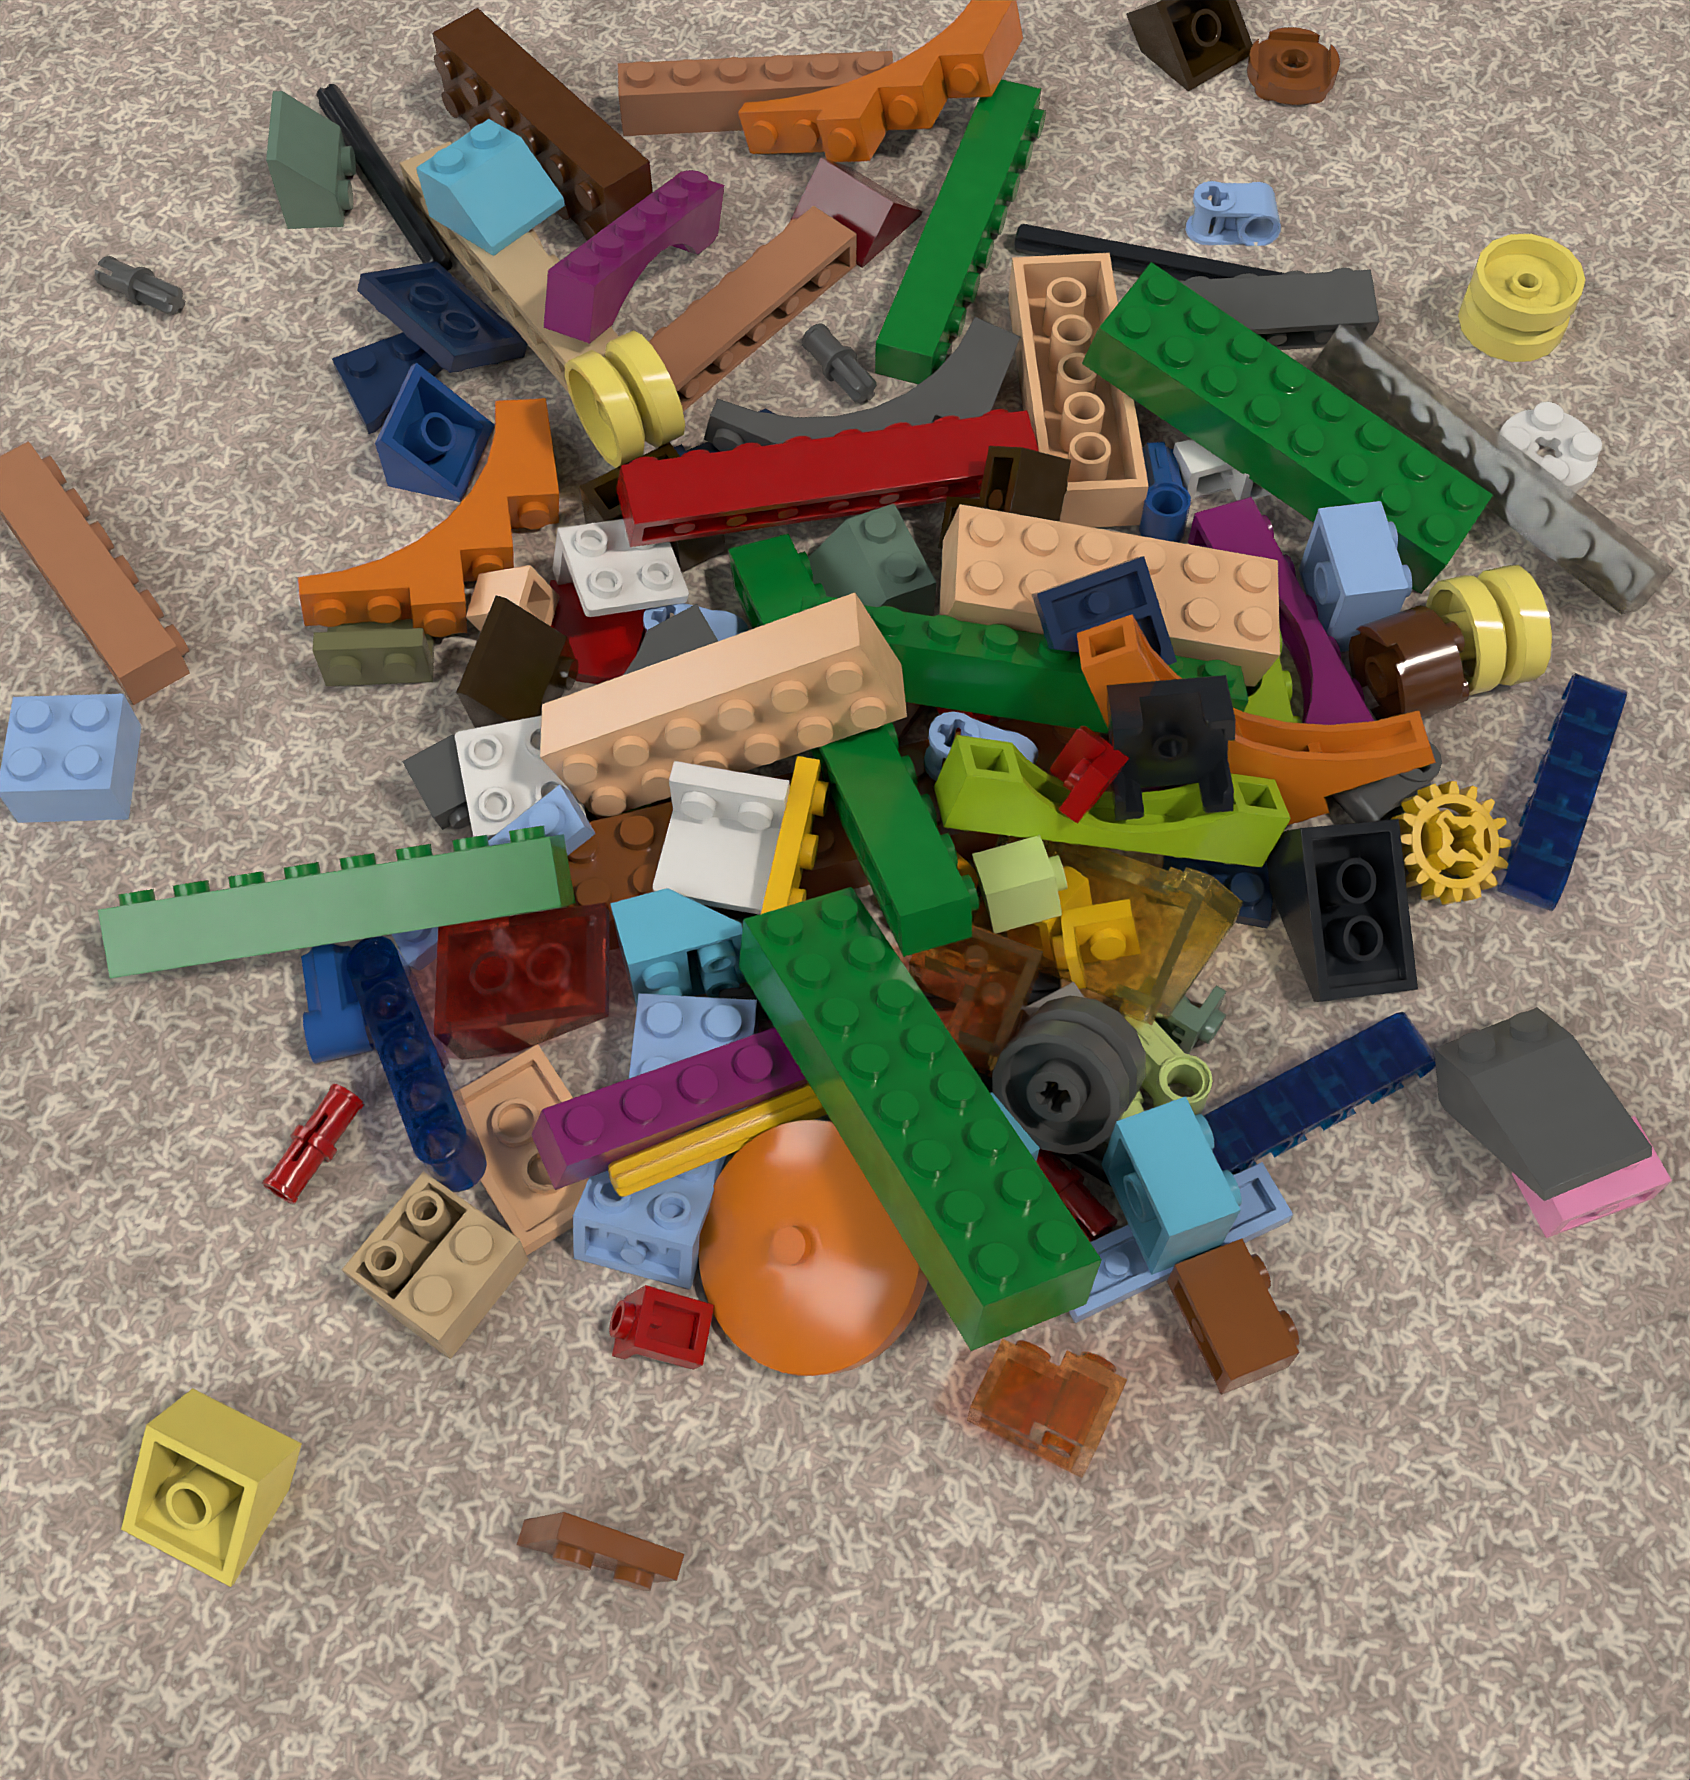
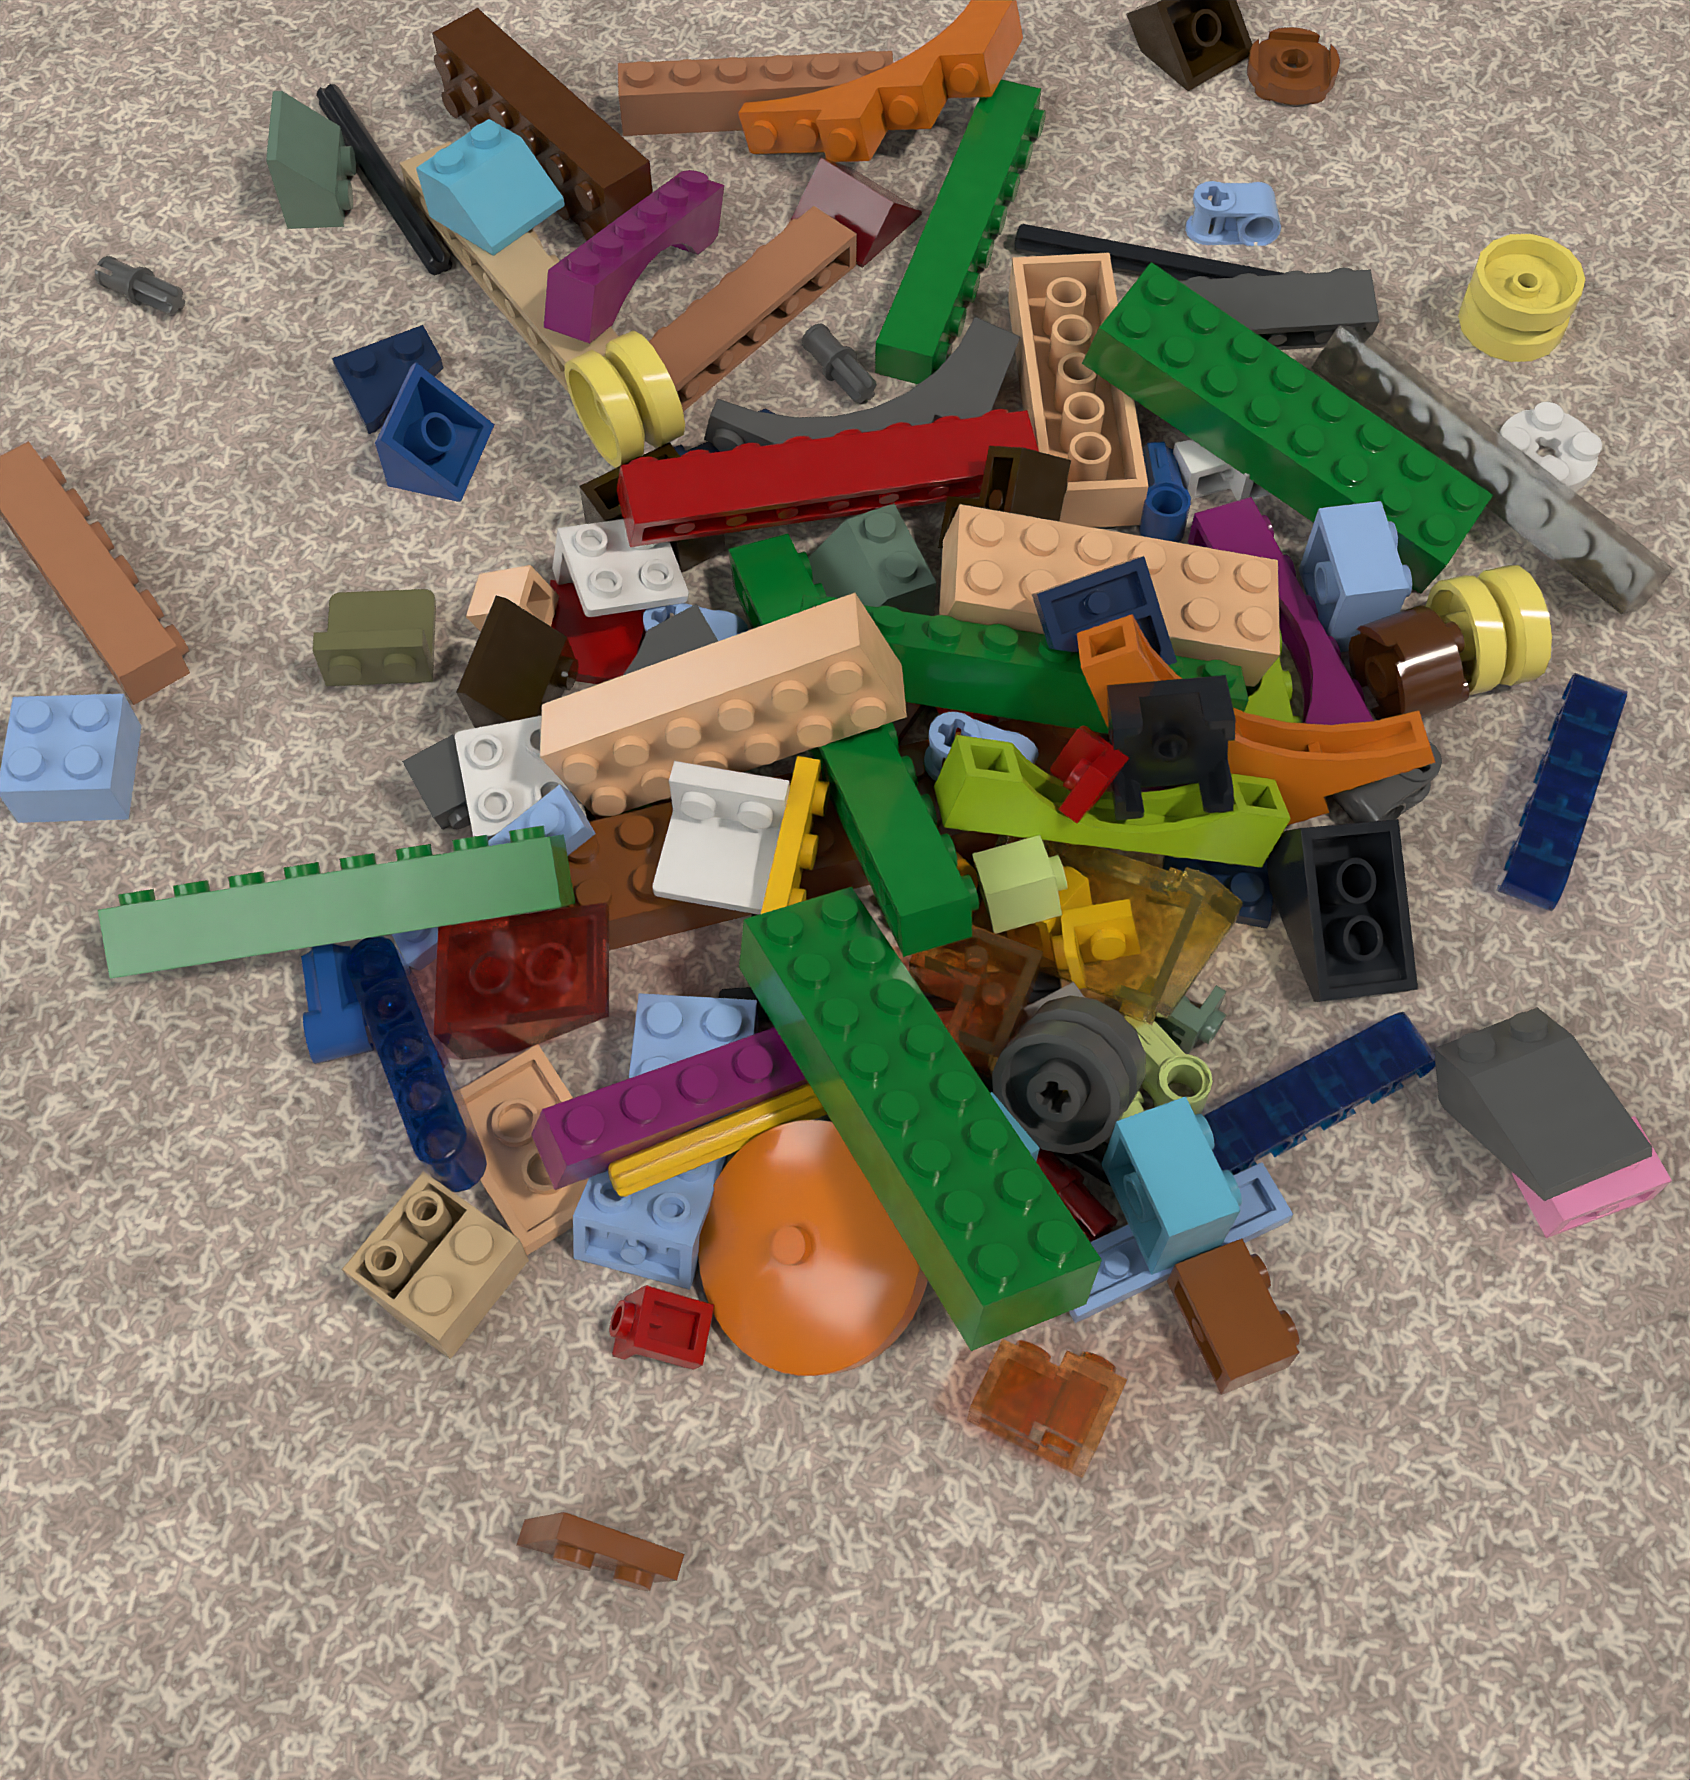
(208, 1484): light yellow slope -> none
(313, 1143): red pin -> none
(429, 575): orange arch -> none
(442, 316): dark blue plate -> none
(677, 945): medium azure slope -> none
(1458, 843): yellow gear -> none

